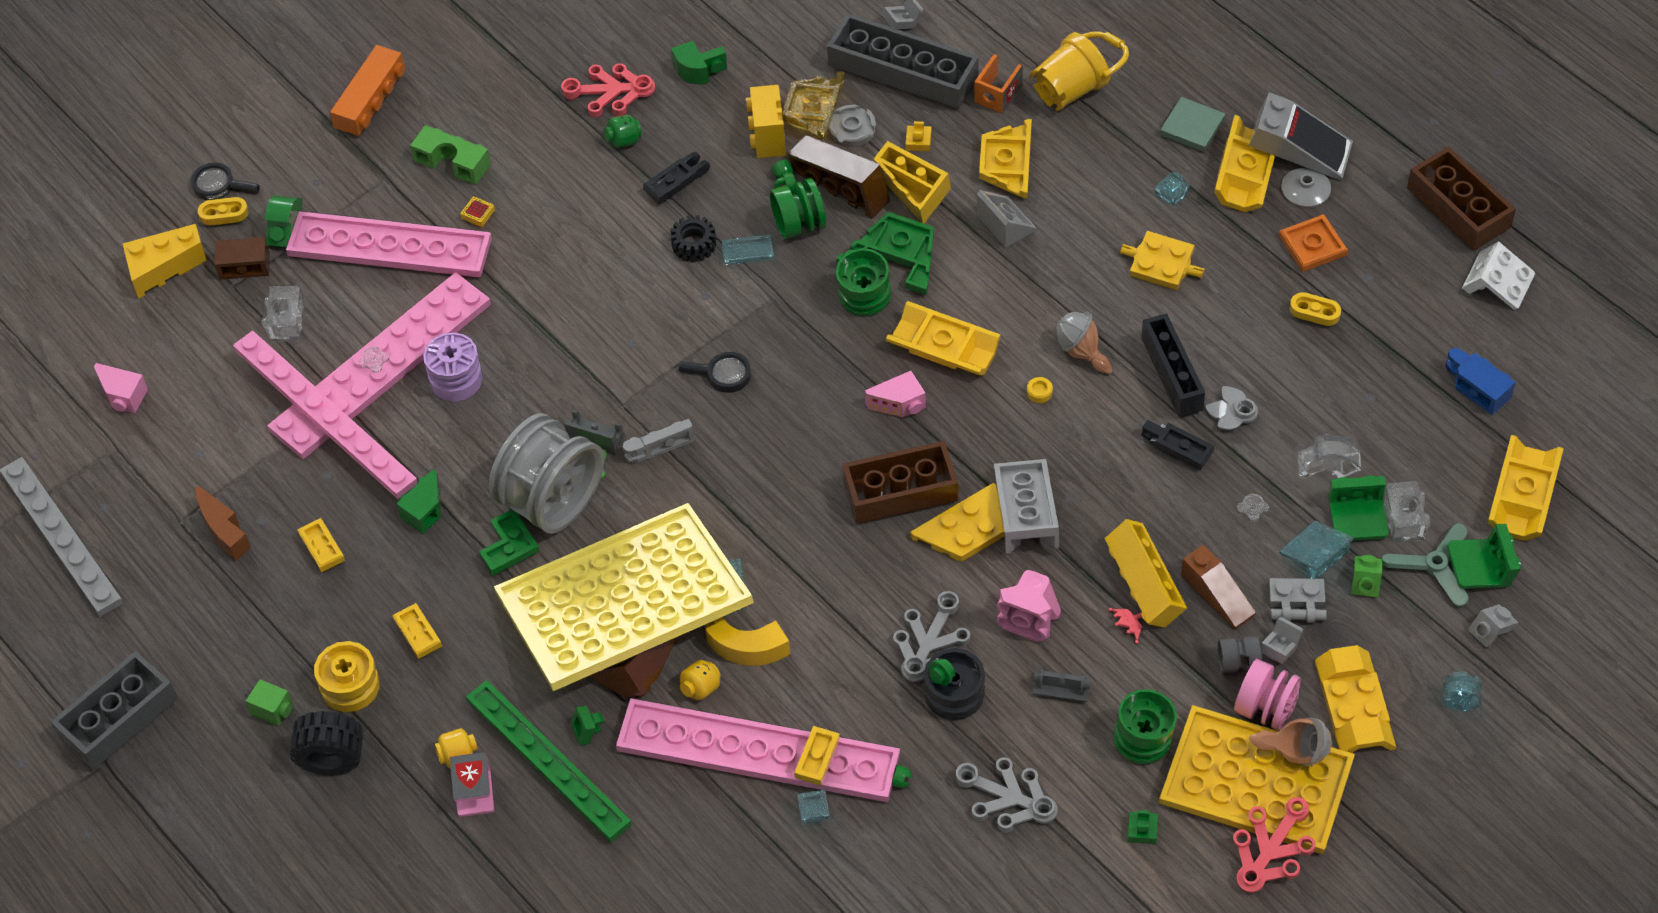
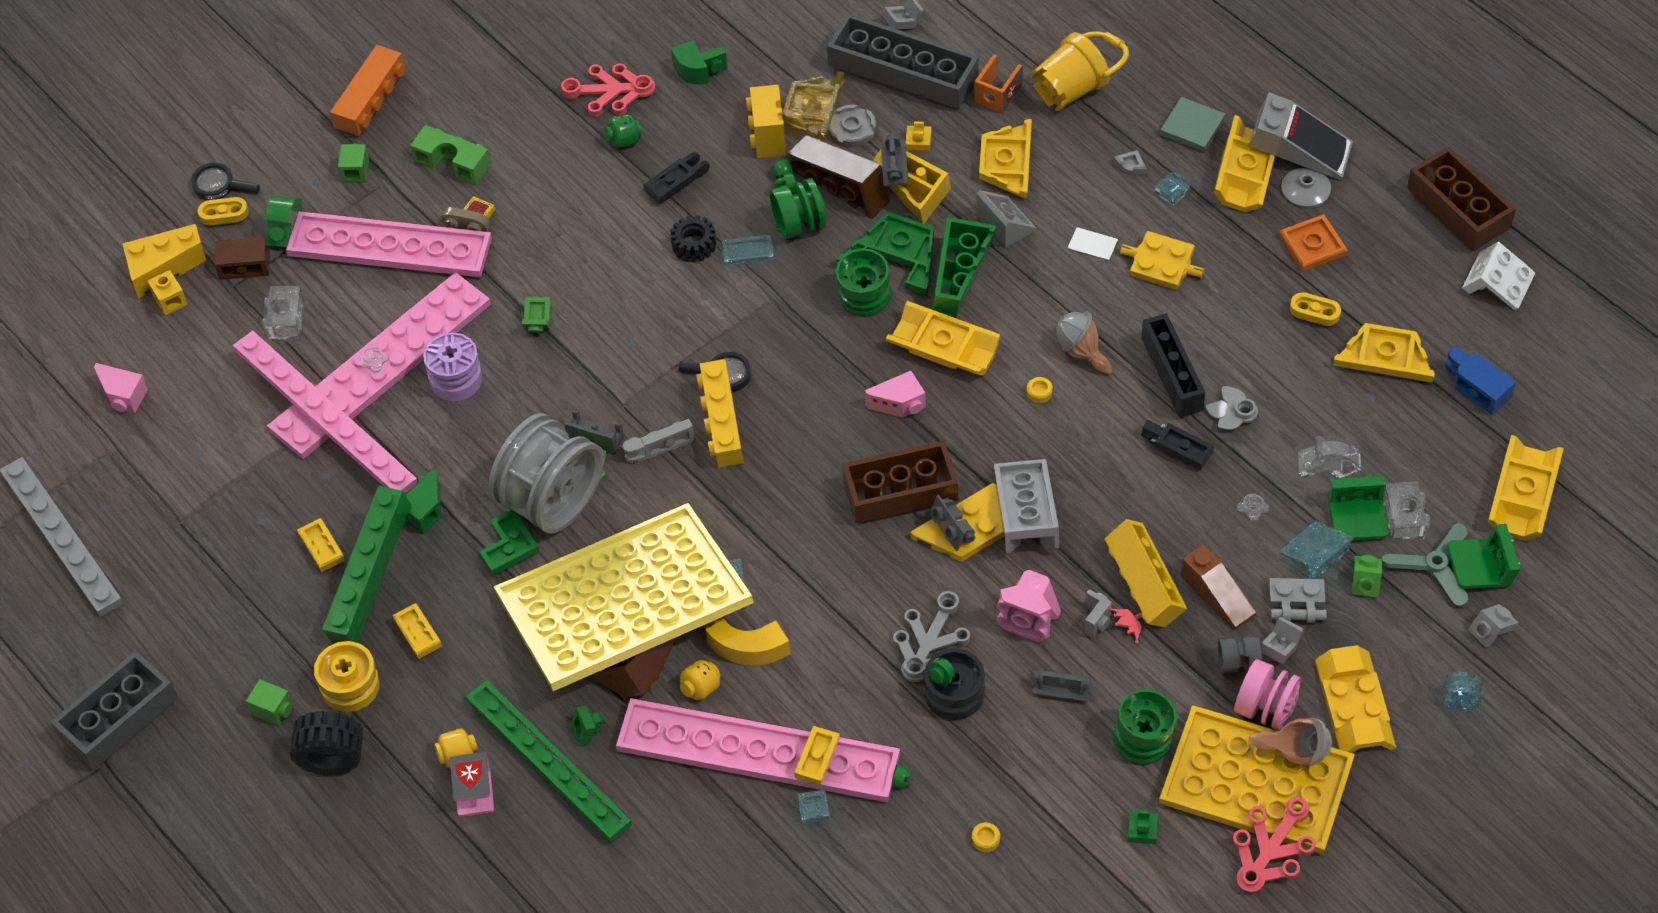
(167, 292): none -> yellow brick
(222, 524): dark orange slope -> none
(353, 163): none -> bright green brick
(367, 565): none -> green brick
(464, 219): none -> dark tan plate
(537, 314): none -> bright green bracket
(721, 412): none -> yellow brick
(894, 161): none -> dark grey hinge
(946, 514): none -> dark grey hinge
(961, 257): none -> green wedge
(986, 837): none -> yellow tile
(1008, 796): light grey plant -> none
(1092, 243): none -> white sticker
(1100, 613): none -> light grey bracket
(1130, 163): none -> light grey tile
(1386, 352): none -> yellow wing

